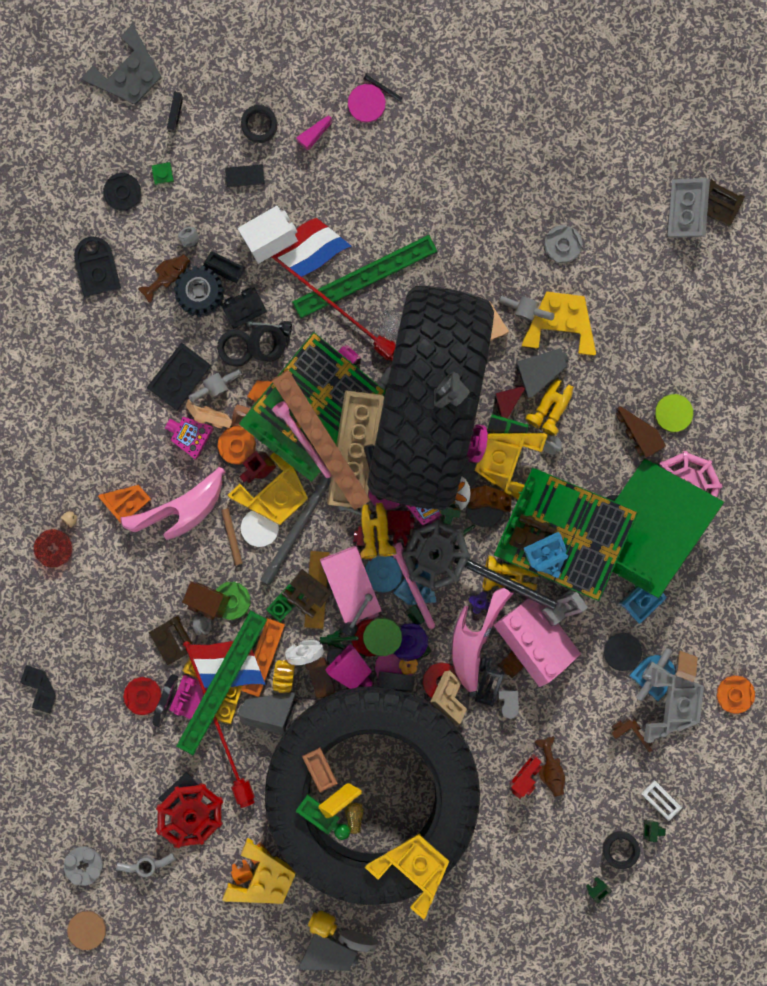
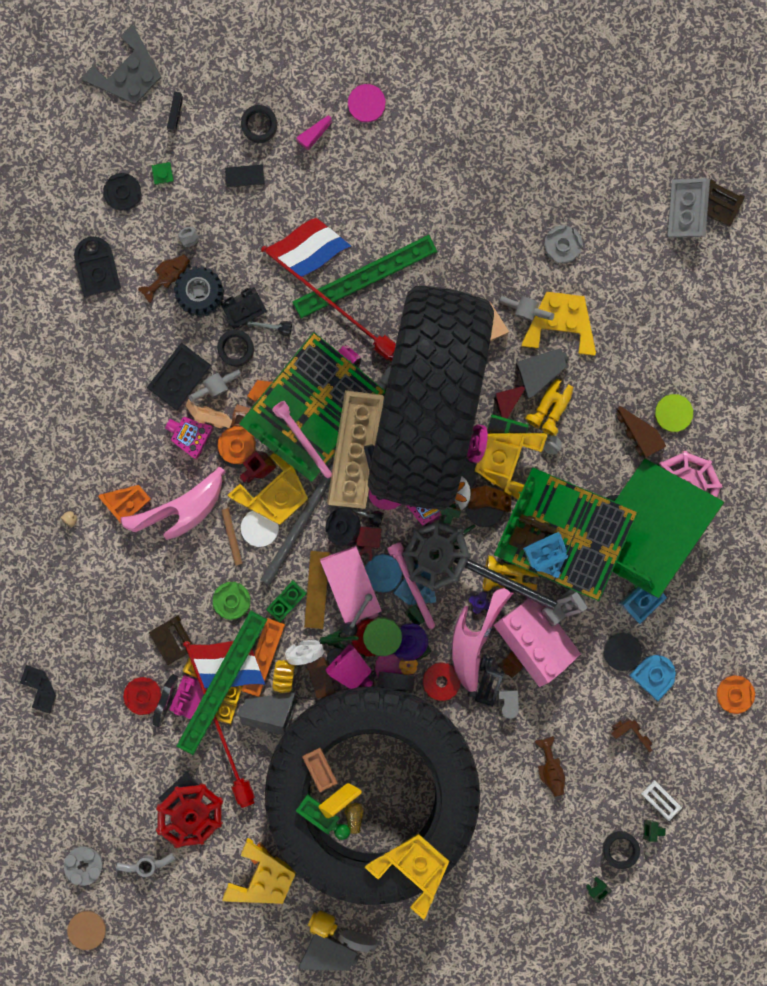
(45, 556): clear red plate -> none
(201, 625): light grey tile -> none
(206, 600): reddish brown brick -> none
(224, 267): black tile -> none
(242, 874): orange tile -> none
(268, 234): white brick -> none
(279, 343): black tyre -> none
(311, 589): dark brown plate -> none
(321, 439): nougat plate -> none
(343, 527): none -> black tile
(382, 87): black piece -> none
(382, 531): yellow piece -> none
(390, 325): clear piece -> none
(399, 525): dark red brick -> none
(445, 699): tan plate -> none
(450, 391): dark grey piece -> none
(523, 782): red plate -> none
(648, 673): light grey piece -> none
(681, 706): light grey wing -> none
(686, 666): medium nougat tile -> none

